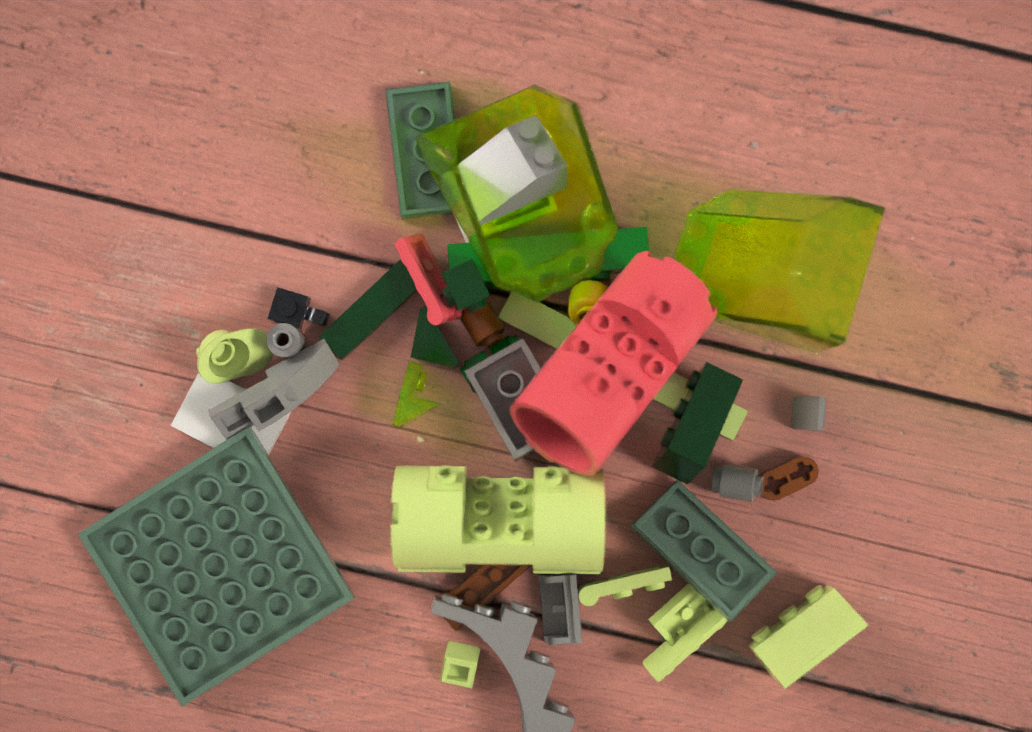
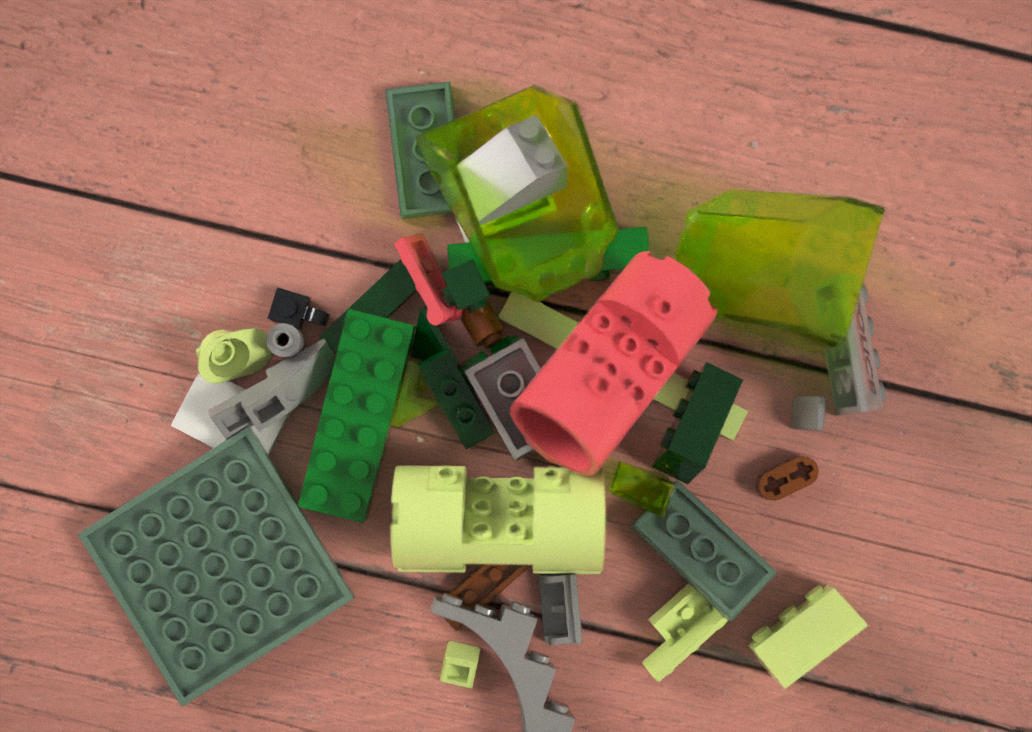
(357, 416): none -> green brick
(456, 398): none -> dark green plate
(583, 297): yellow head -> none
(622, 585): yellowish green plate -> none
(642, 488): none -> clear neon green slope
(737, 482): light grey brick -> none
(855, 365): none -> light grey slope

